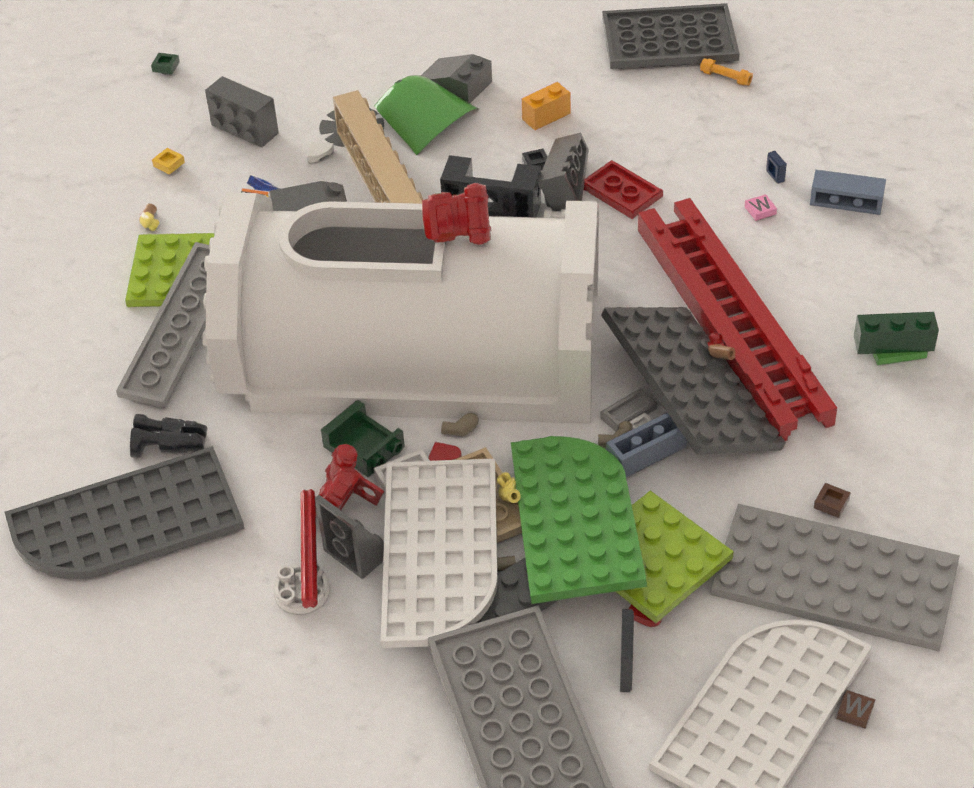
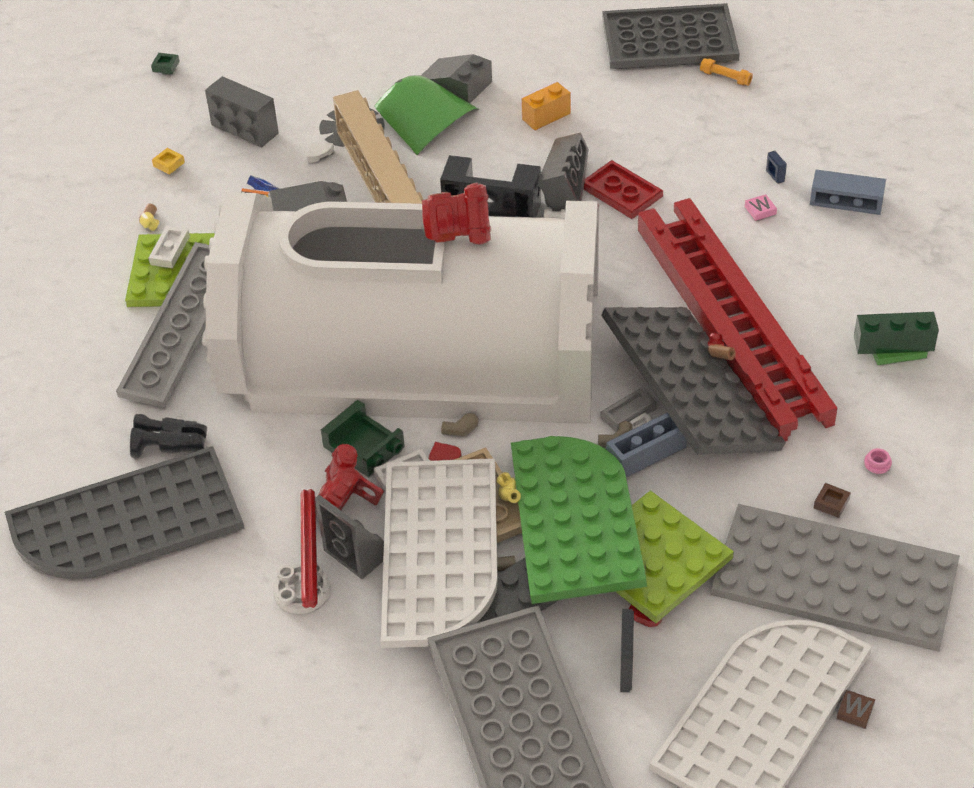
(169, 247): none -> white plate
(535, 157): black tile -> none
(878, 461): none -> bright pink plate

